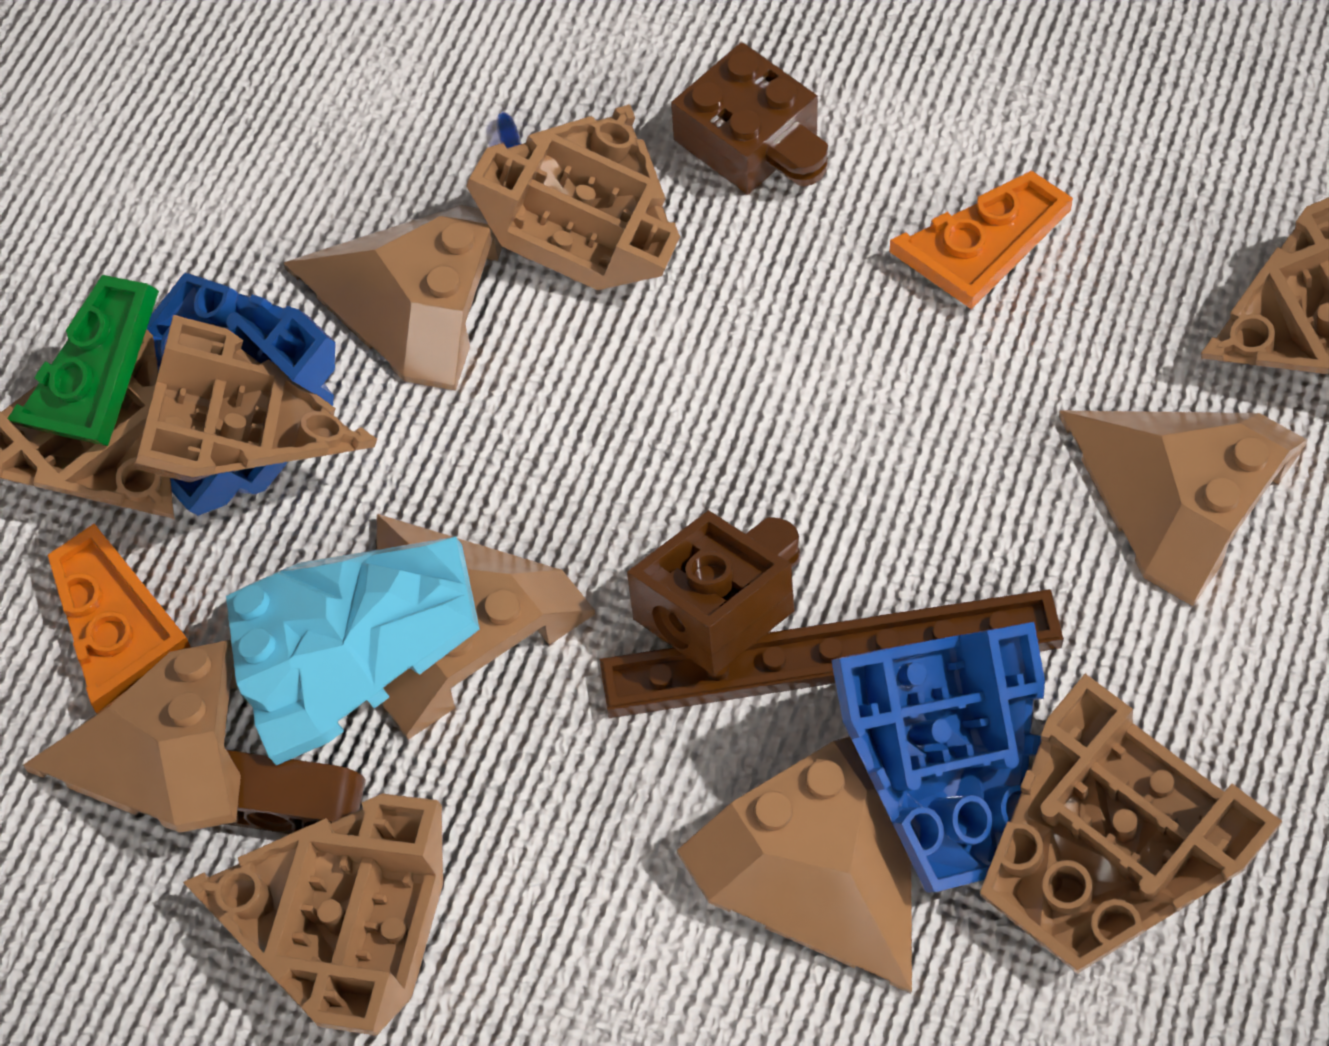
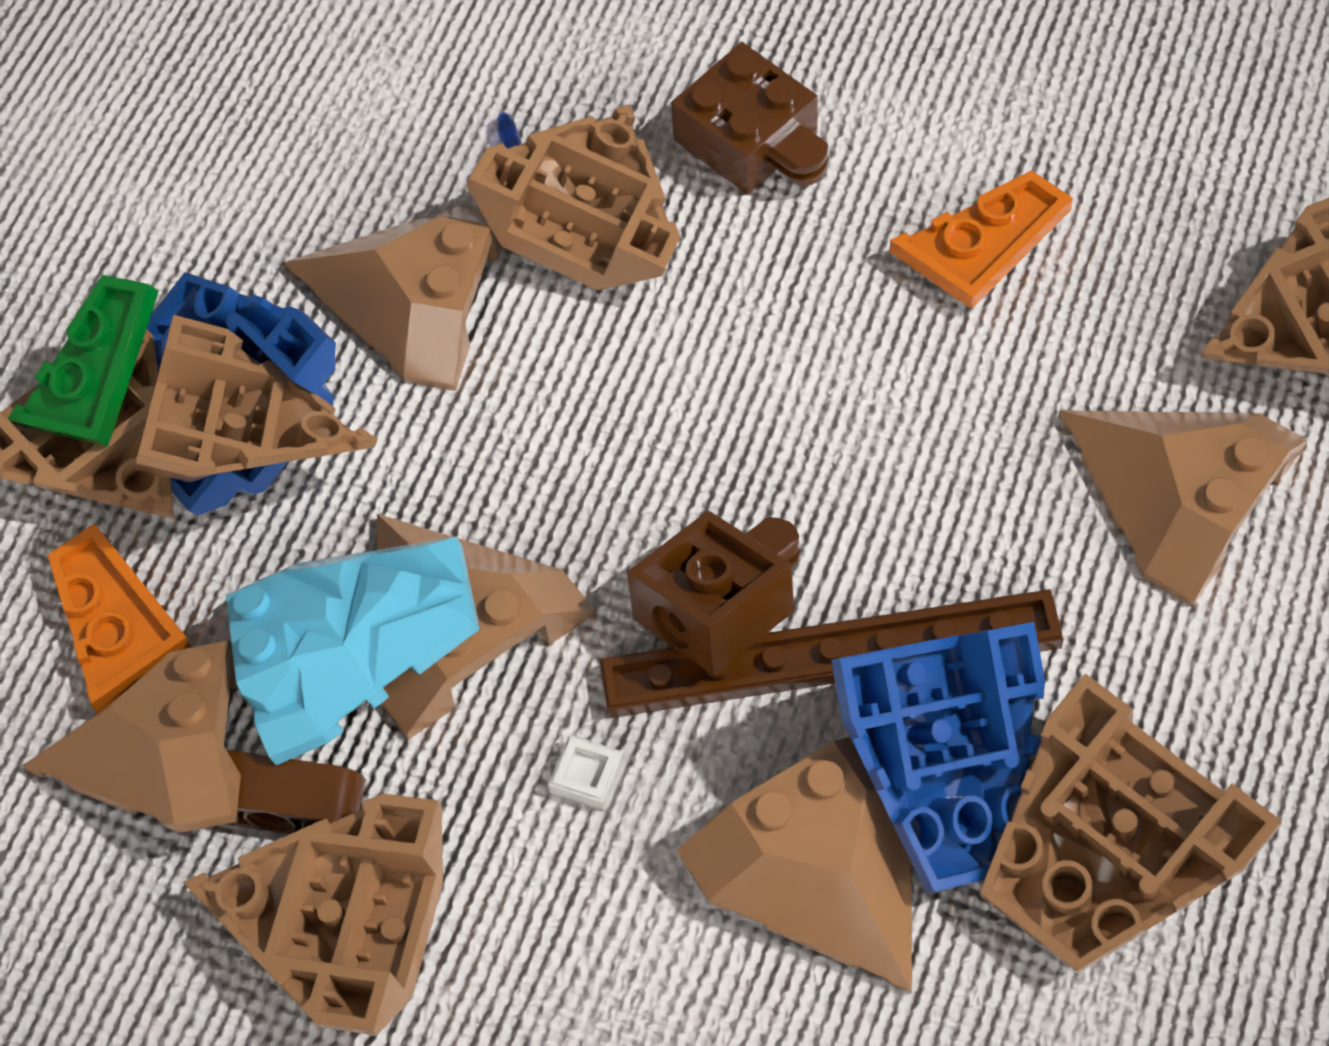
(586, 772): none -> white tile

